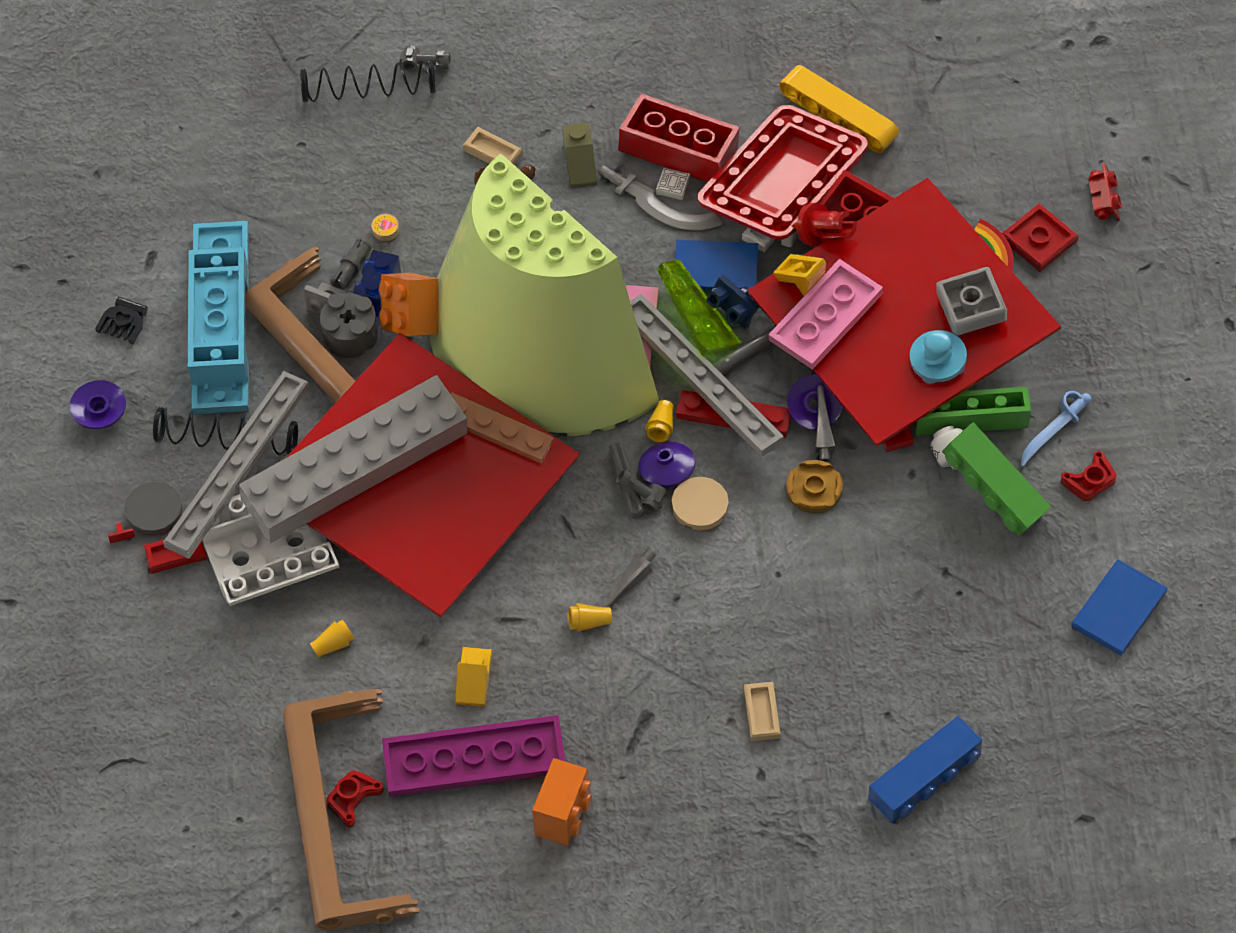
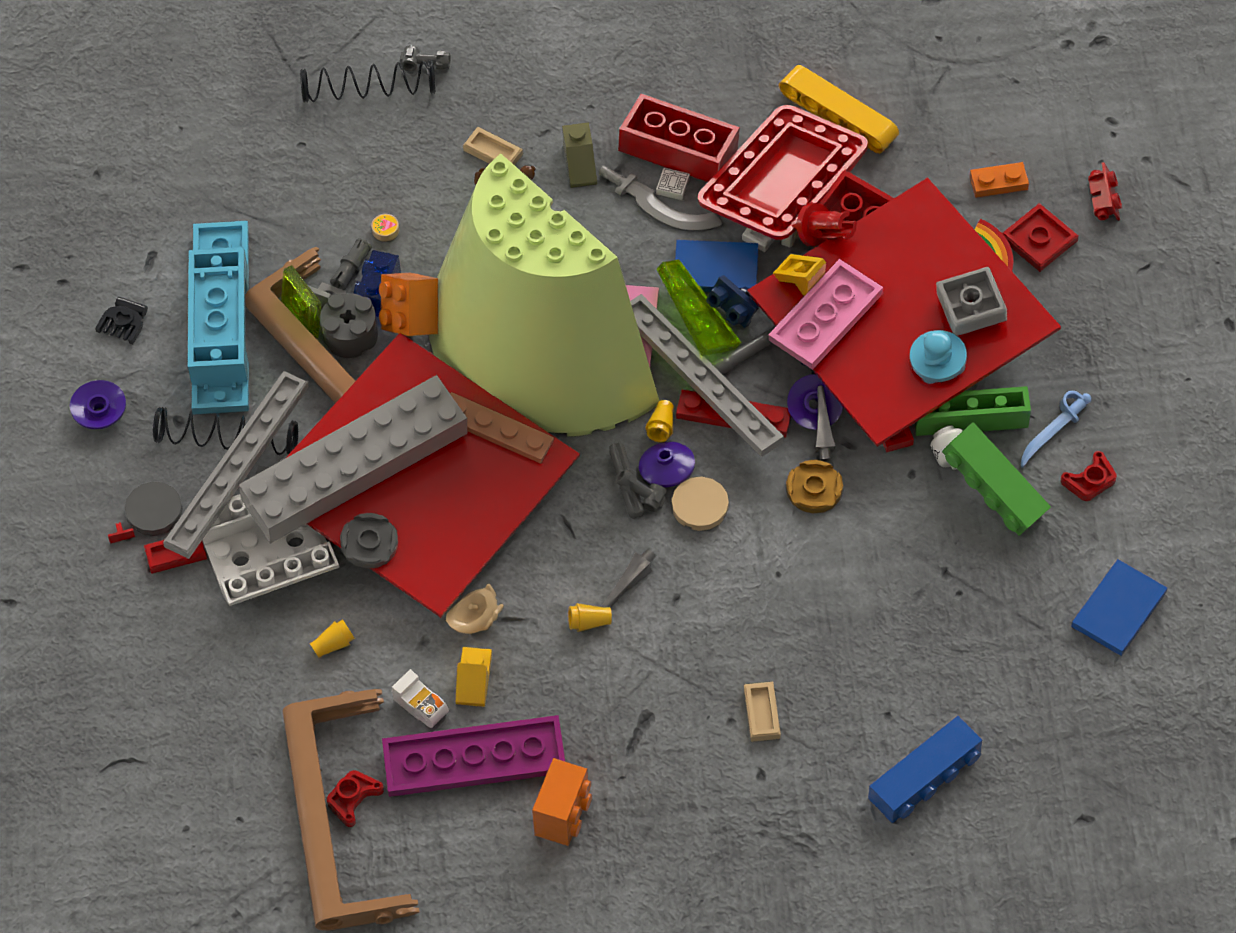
(301, 300): none -> clear neon green tile
(369, 540): none -> dark grey tile
(419, 700): none -> white leg
(474, 611): none -> tan hat
(999, 179): none -> orange plate

